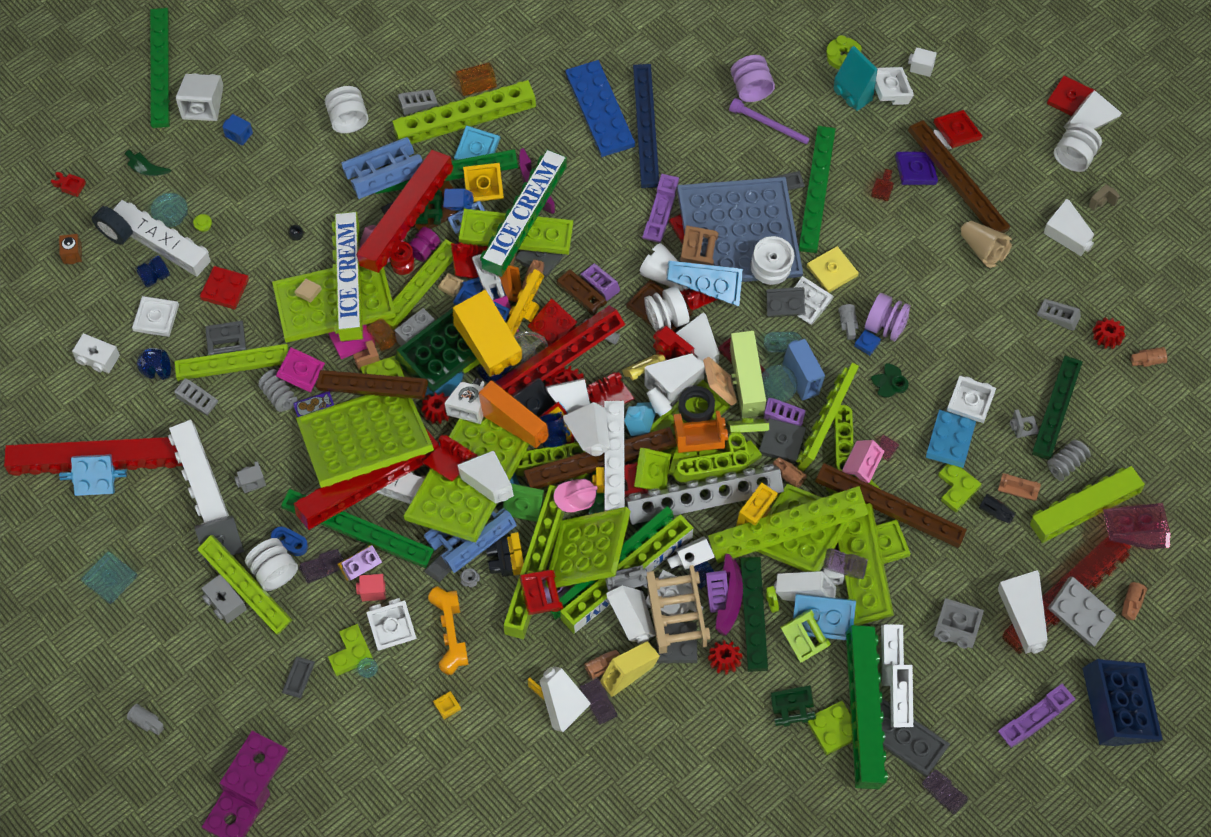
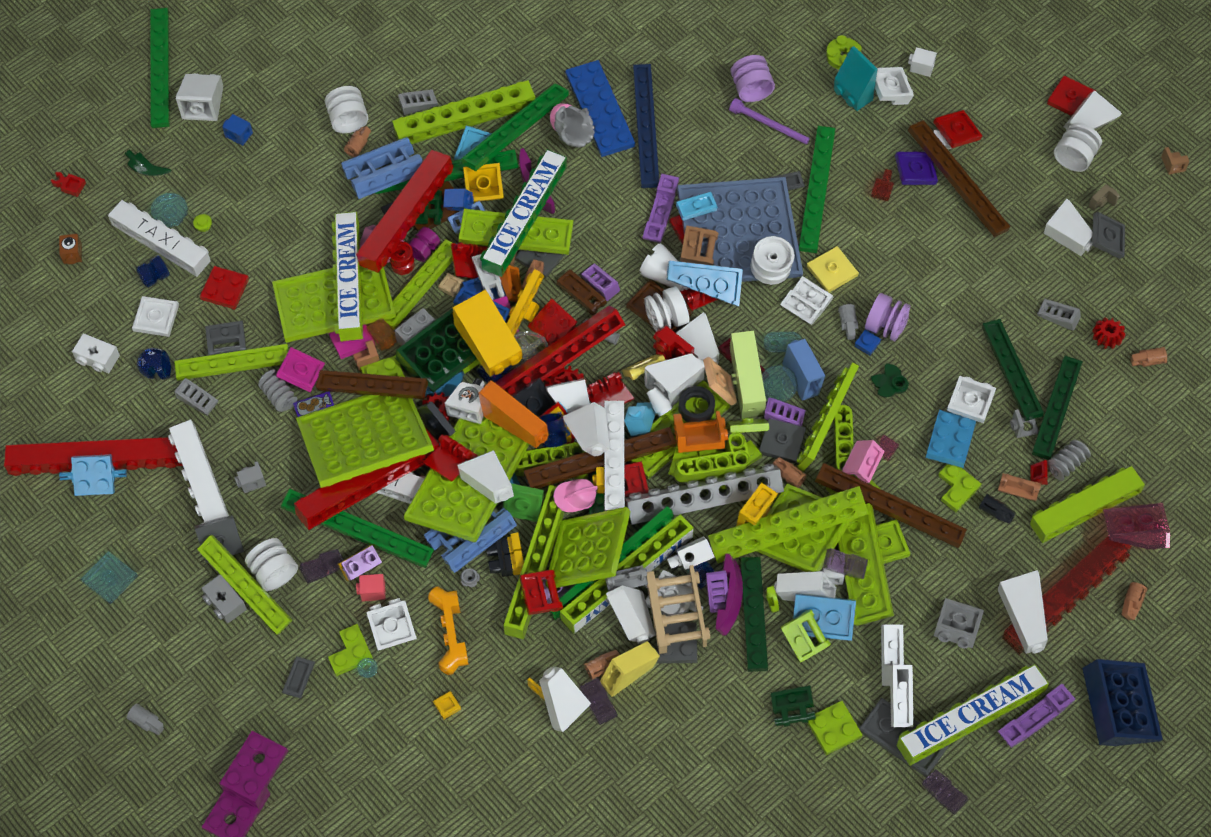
(112, 225): black wheel -> none
(291, 540): blue plate -> none
(295, 235): black hinge -> none
(308, 290): tan tile -> none
(357, 141): none -> nougat hinge
(435, 420): none -> black plate
(438, 568): dark grey tile -> none
(476, 79): clear orange bracket -> none
(515, 127): none -> green plate
(572, 125): none -> light grey hair
(652, 469): lime plate -> none
(696, 206): none -> medium azure plate
(729, 662): red gear -> none
(786, 302): dark grey plate -> none
(865, 707): green brick -> none
(972, 714): none -> brick
(986, 242): tan cone -> none
(1012, 370): none -> dark green plate
(1039, 472): none -> red slope
(1081, 611): light grey plate -> none
(1108, 235): none -> dark grey plate
(1174, 161): none -> medium nougat panel

